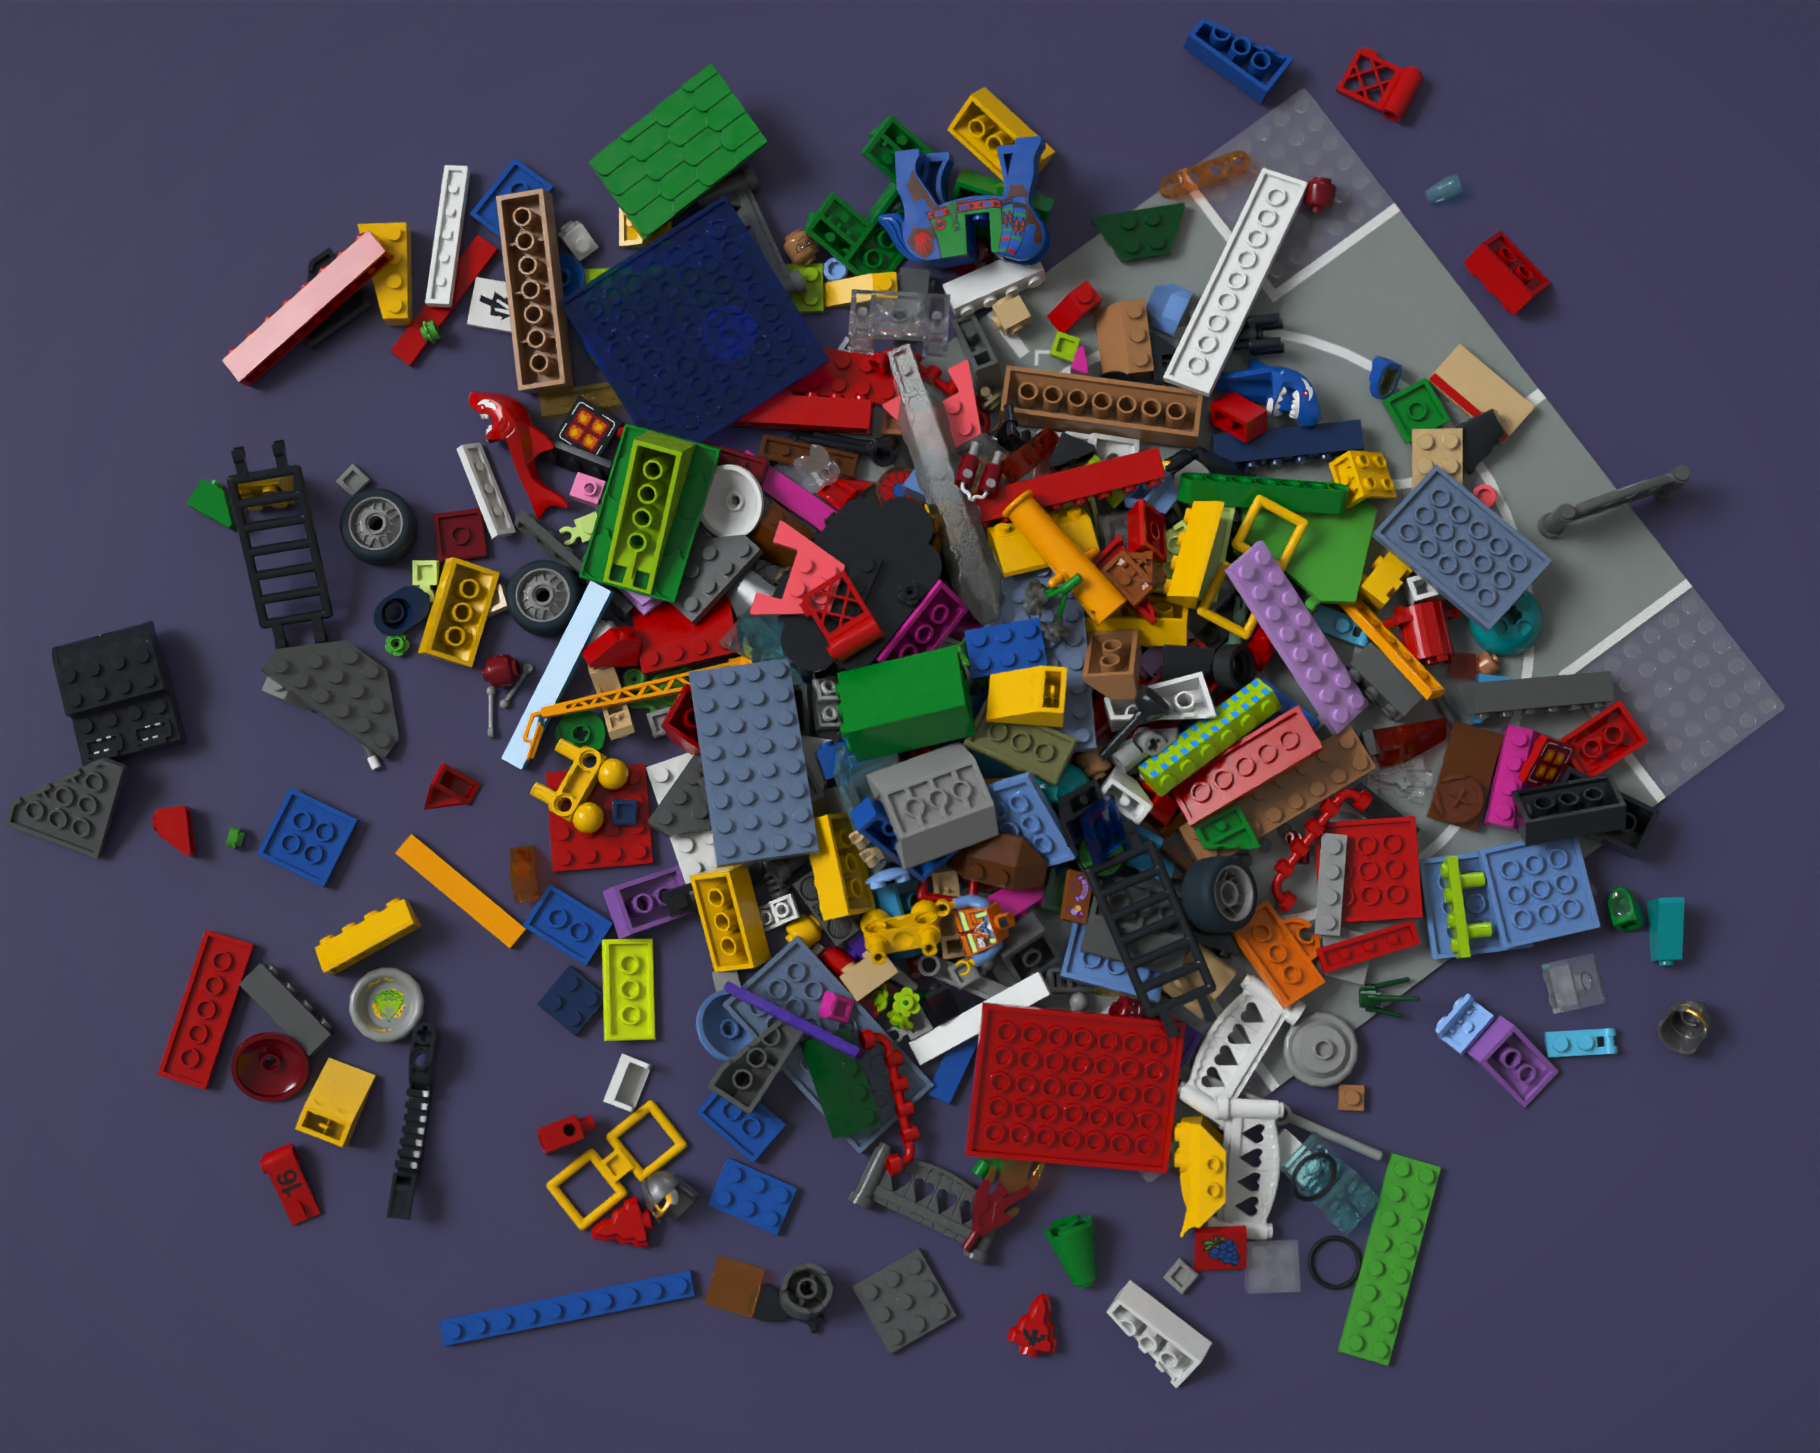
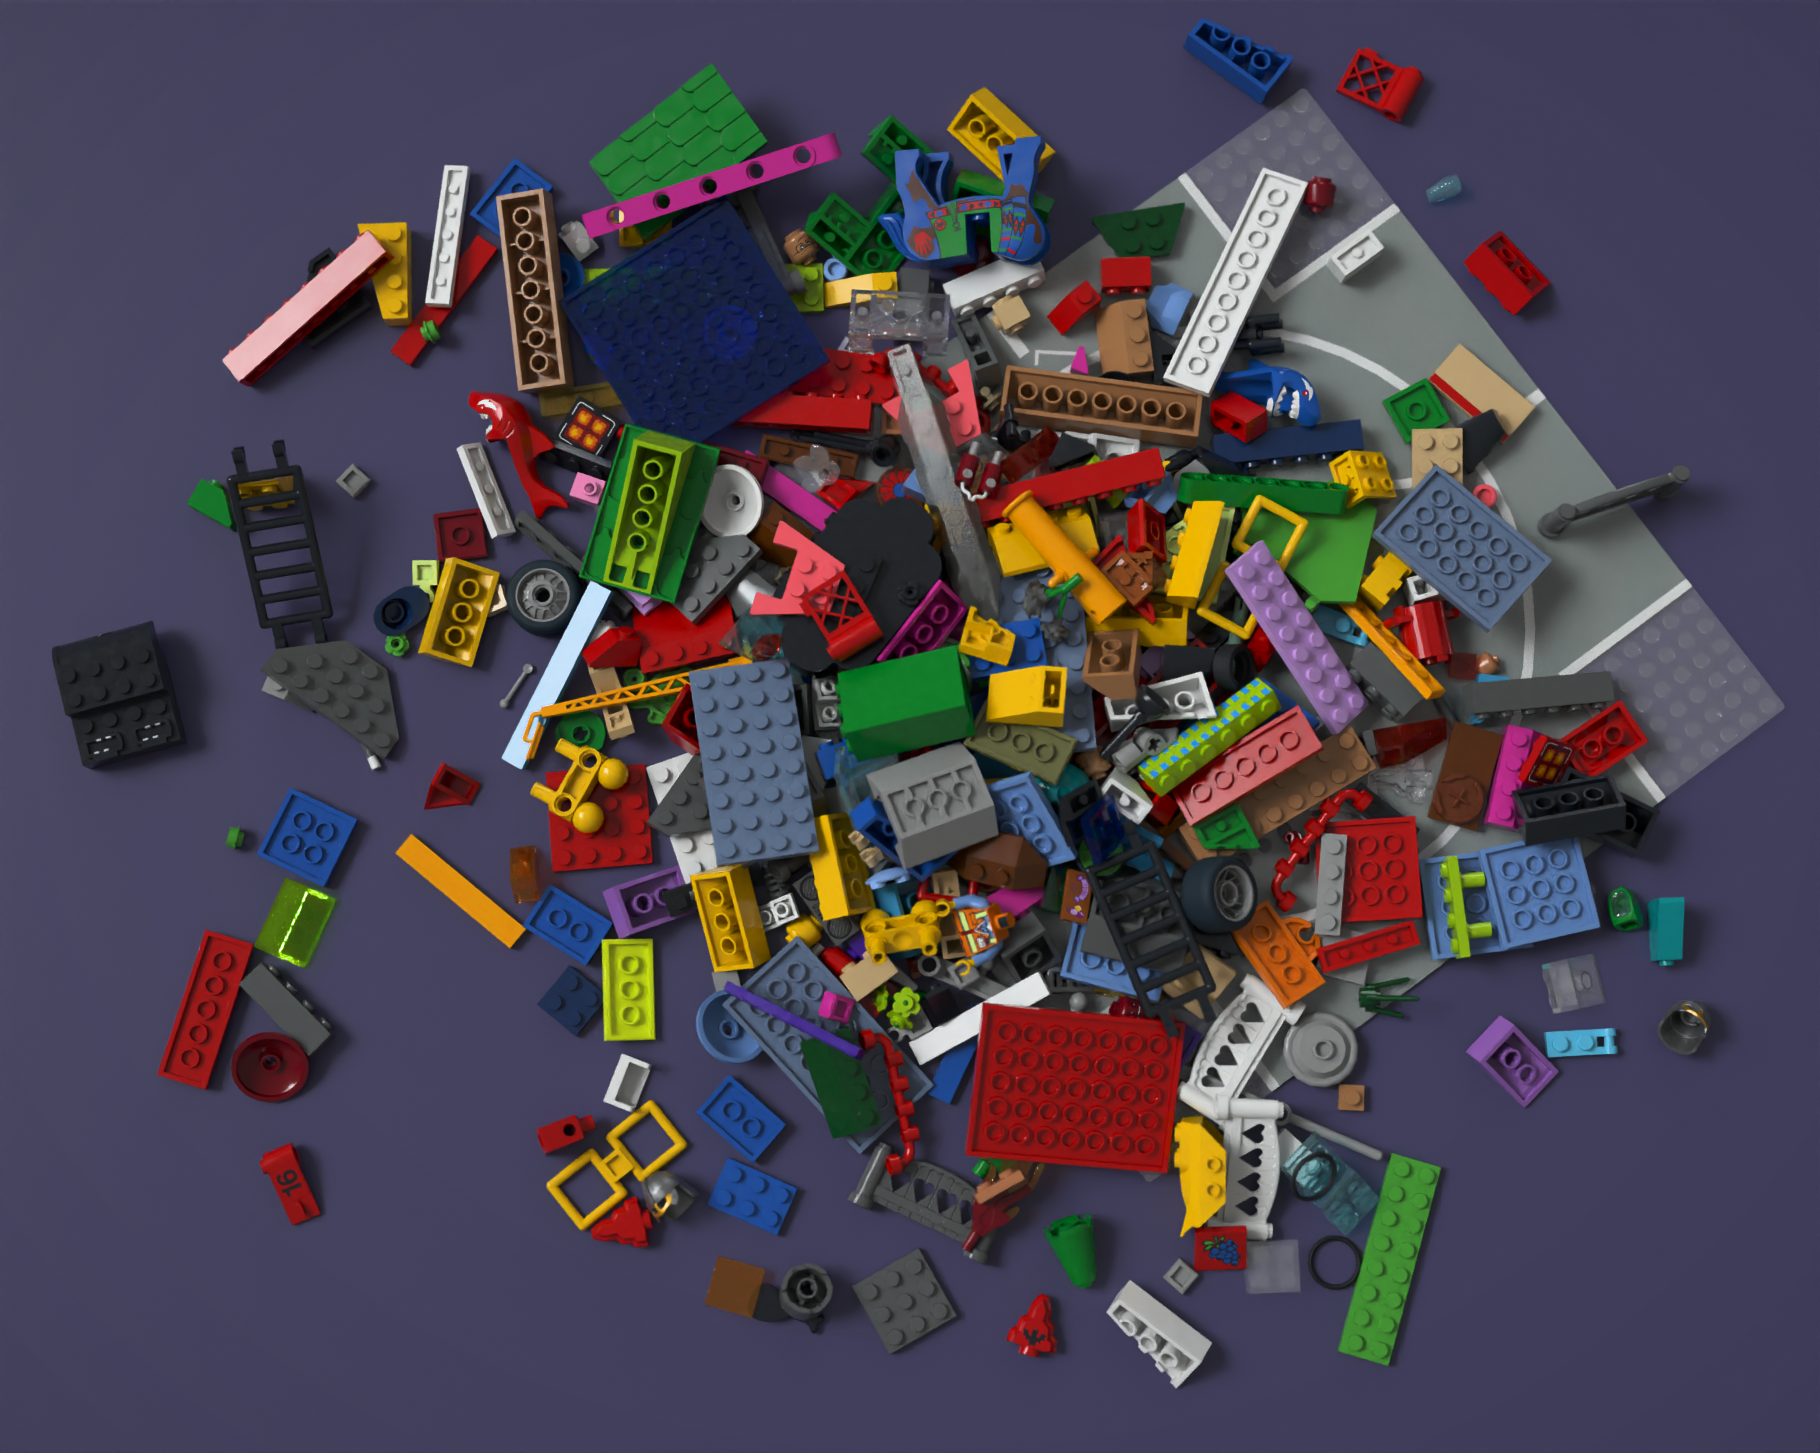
(73, 808): dark grey plate -> none
(176, 828): red slope -> none
(295, 922): none -> clear neon green slope
(336, 1103): yellow slope -> none
(367, 937): yellow slope -> none
(386, 544): wheel -> none
(386, 1004): light grey piece -> none
(419, 1093): black piece -> none
(489, 306): white tile -> none
(491, 692): light grey hinge -> none
(501, 670): dark red head -> none
(566, 1308): blue plate -> none
(583, 529): yellowish green plate -> none
(624, 812): dark blue tile -> none
(655, 720): light grey tile -> none
(727, 180): none -> dark pink beam
(752, 1070): dark grey wedge -> none
(760, 645): none -> clear red piece
(986, 639): none -> yellow slope
(1007, 1179): none -> nougat plate
(1064, 347): lime plate -> none
(1125, 276): none -> red brick
(1202, 171): clear orange beam -> none
(1355, 256): none -> white panel
(1384, 377): blue rock -> none
(1463, 1024): light blue bracket -> none
(1508, 638): teal piece -> none

